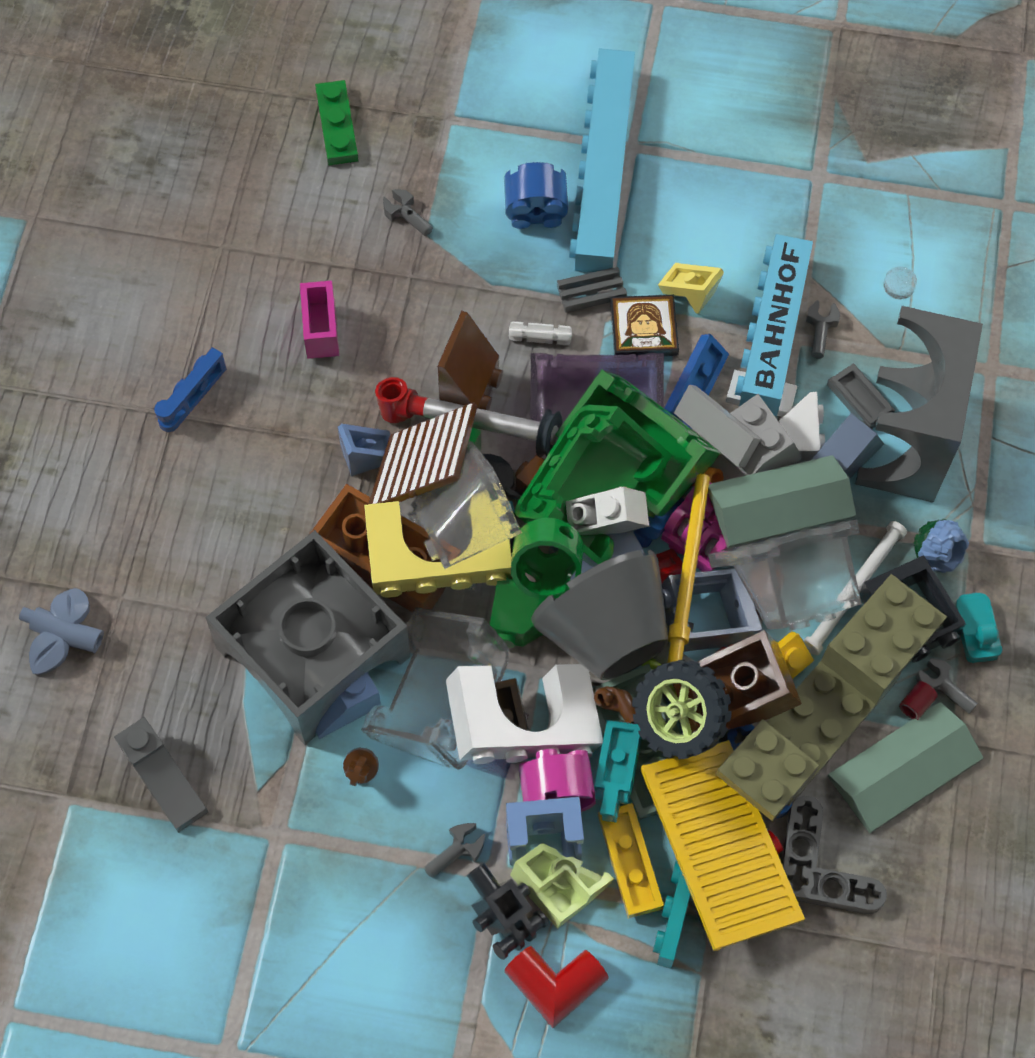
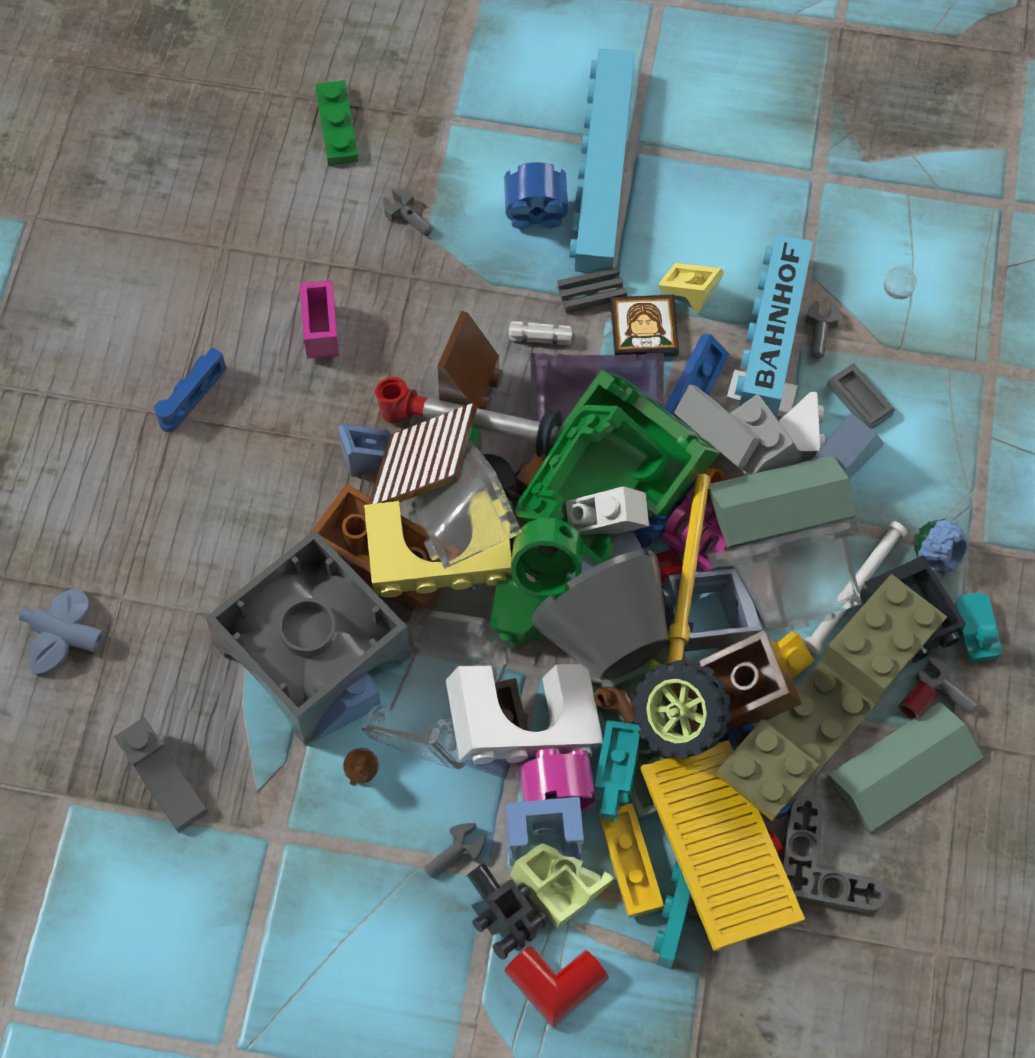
(939, 405): dark grey piece -> none

